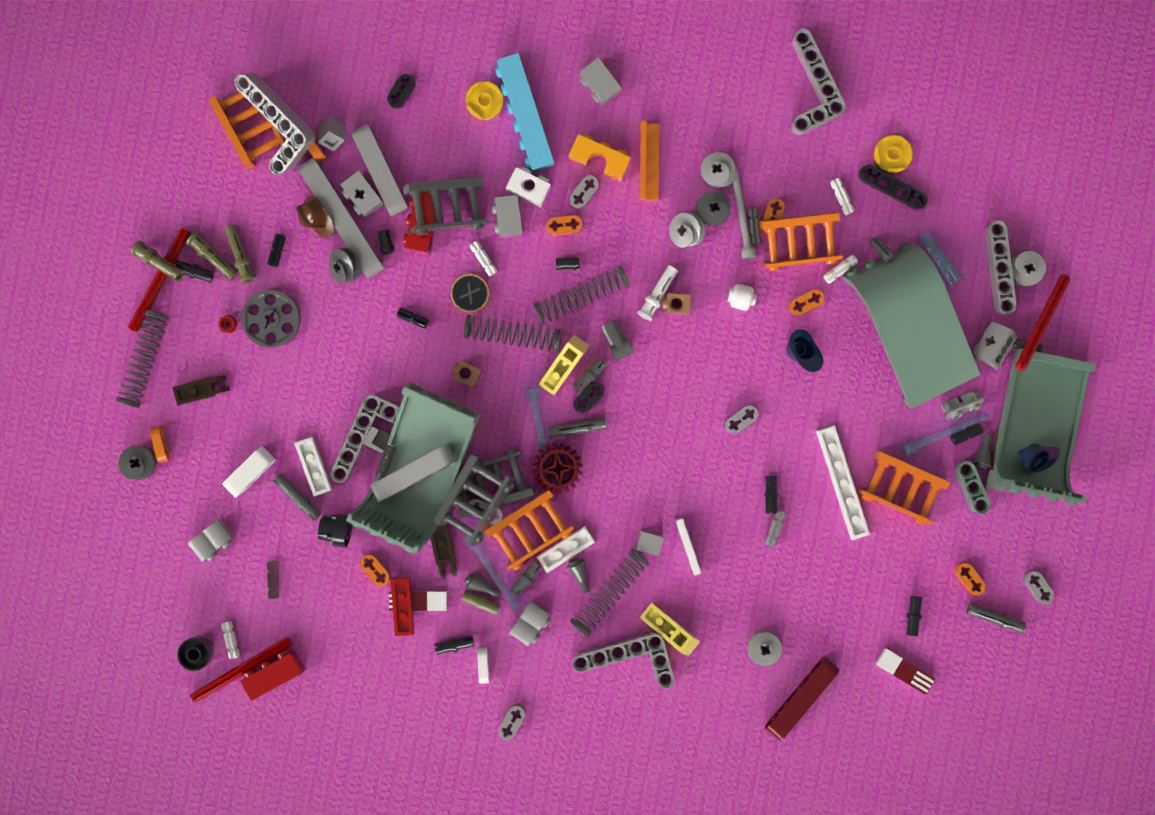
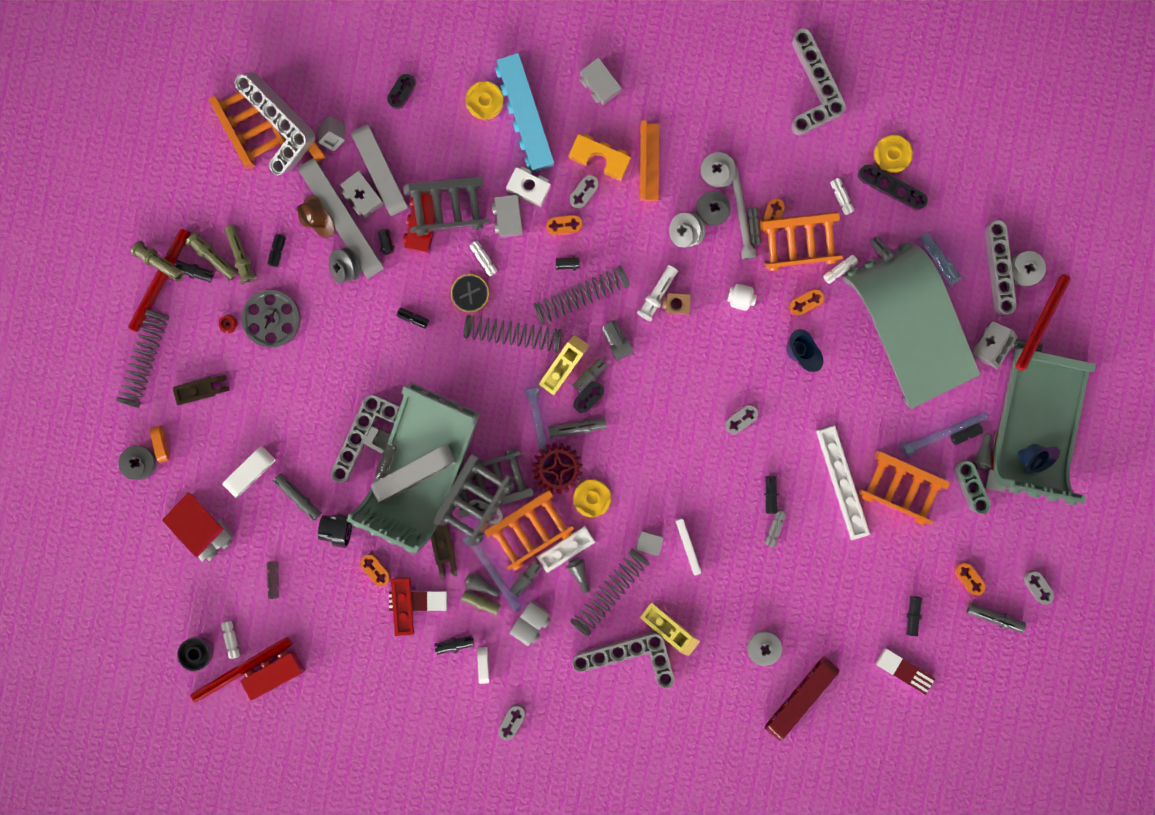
(192, 524): none -> red tile
(313, 466): white tile -> none
(472, 380): medium nougat brick -> none
(592, 498): none -> yellow tile
(970, 403): light grey hinge -> none

